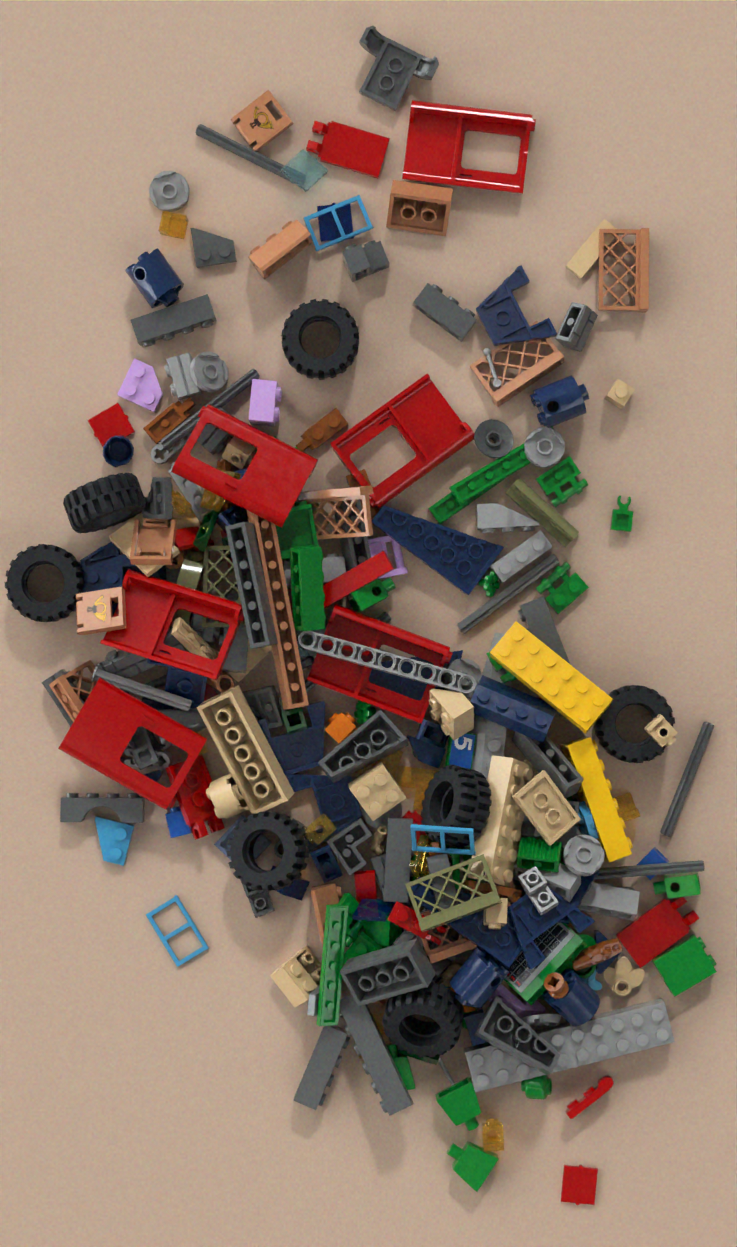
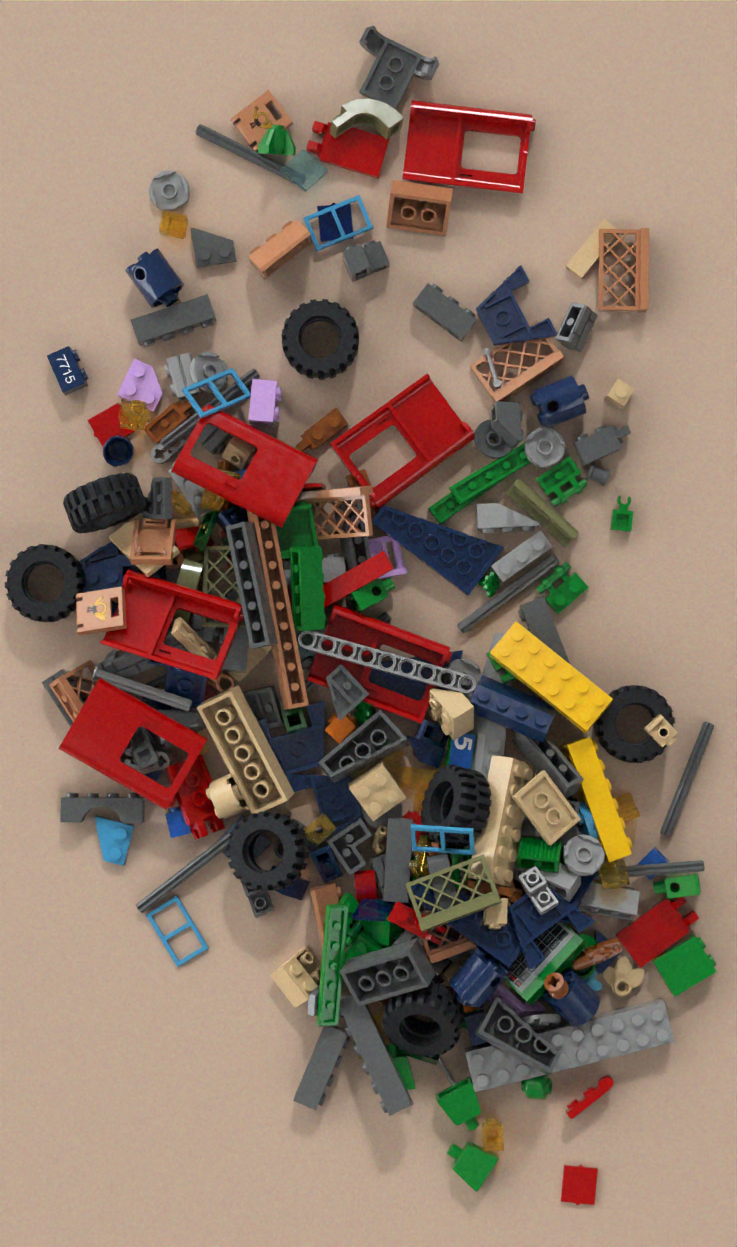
(67, 370): none -> dark blue brick
(133, 415): none -> clear yellow brick
(184, 873): none -> dark grey axle
(209, 381): none -> dark azure window
(277, 142): none -> green brick
(313, 486): none -> red piece
(345, 691): none -> dark grey wing
(367, 112): none -> arch
(506, 422): none -> dark grey slope
(598, 474): none -> dark grey bush
(600, 444): none -> dark grey hinge
(614, 874): none -> clear yellow panel

